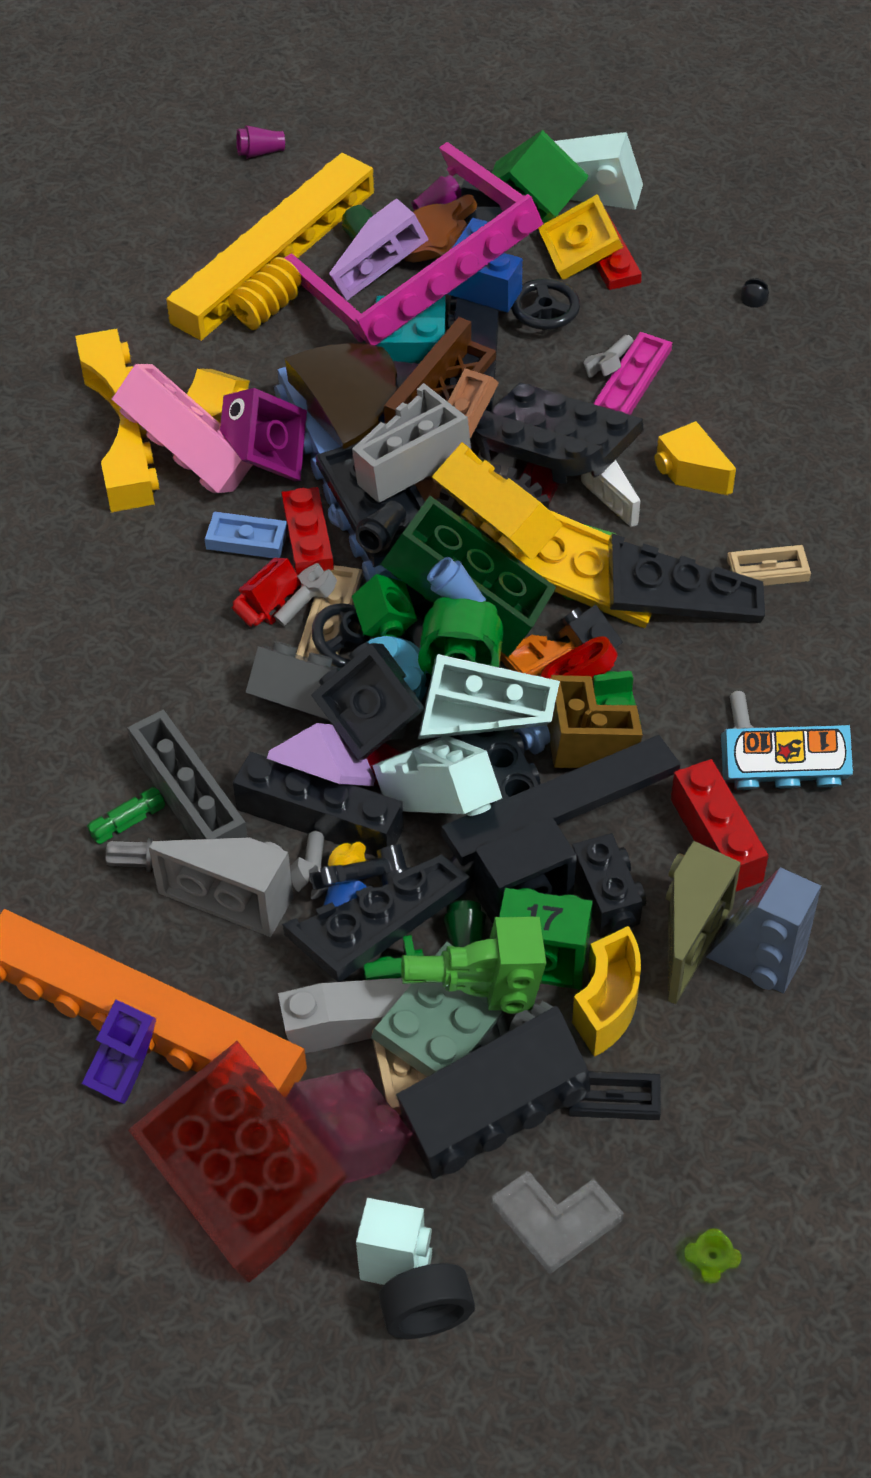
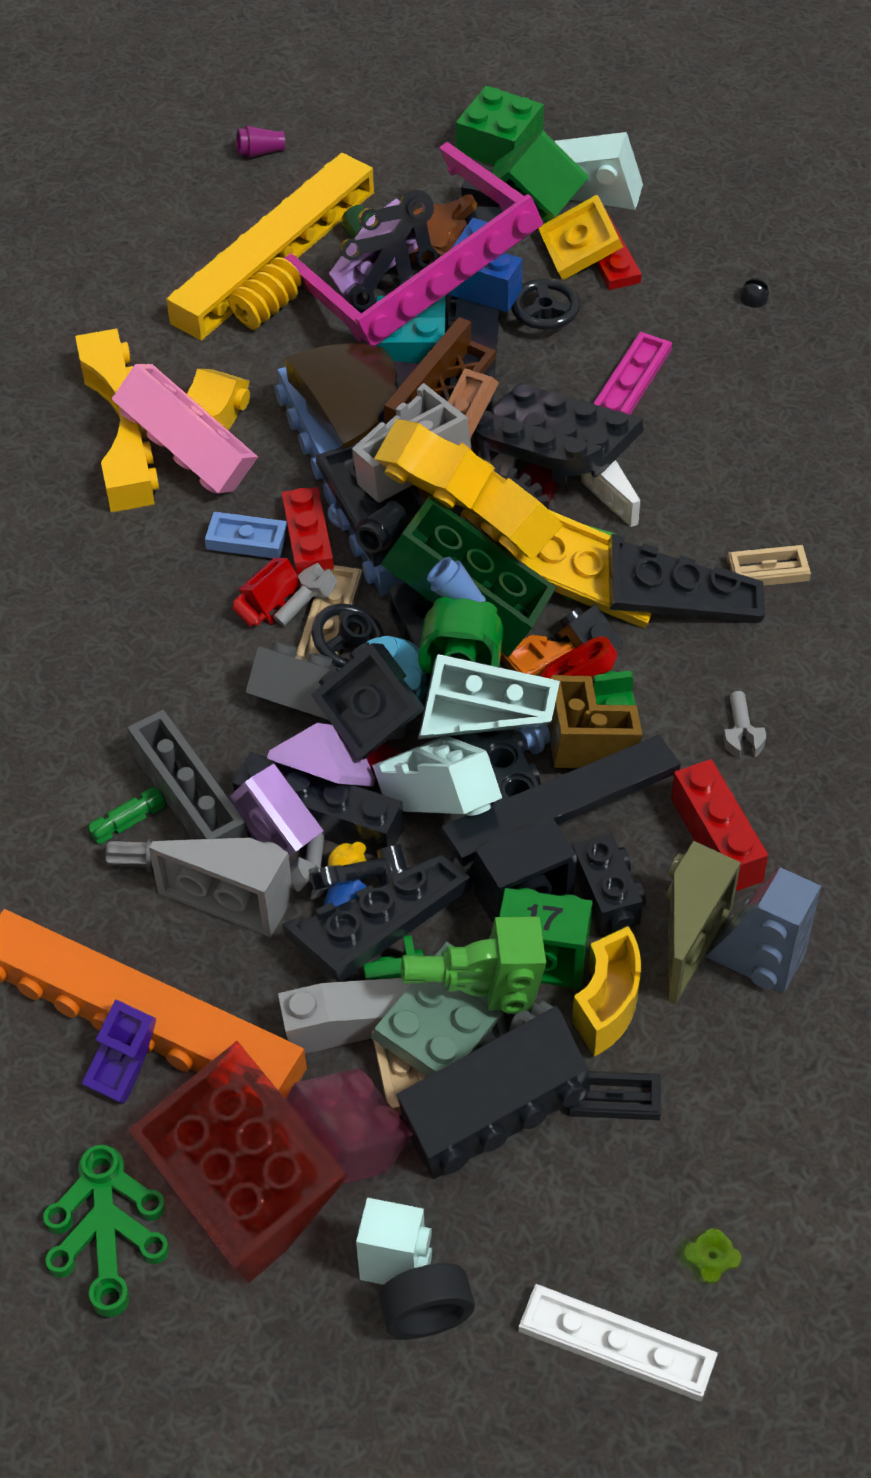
(103, 1222): none -> green plant
(265, 431): magenta slope -> none
(275, 811): none -> lavender slope
(384, 607): green brick -> none
(392, 244): none -> black plant
(433, 464): none -> yellow brick
(439, 192): magenta cone -> none
(464, 922): dark green cone -> none
(497, 124): none -> green brick
(553, 1230): clear plate -> none
(609, 360): light grey bar -> none
(618, 1342): none -> white tile
(694, 460): yellow slope -> none
(786, 756): brick -> none

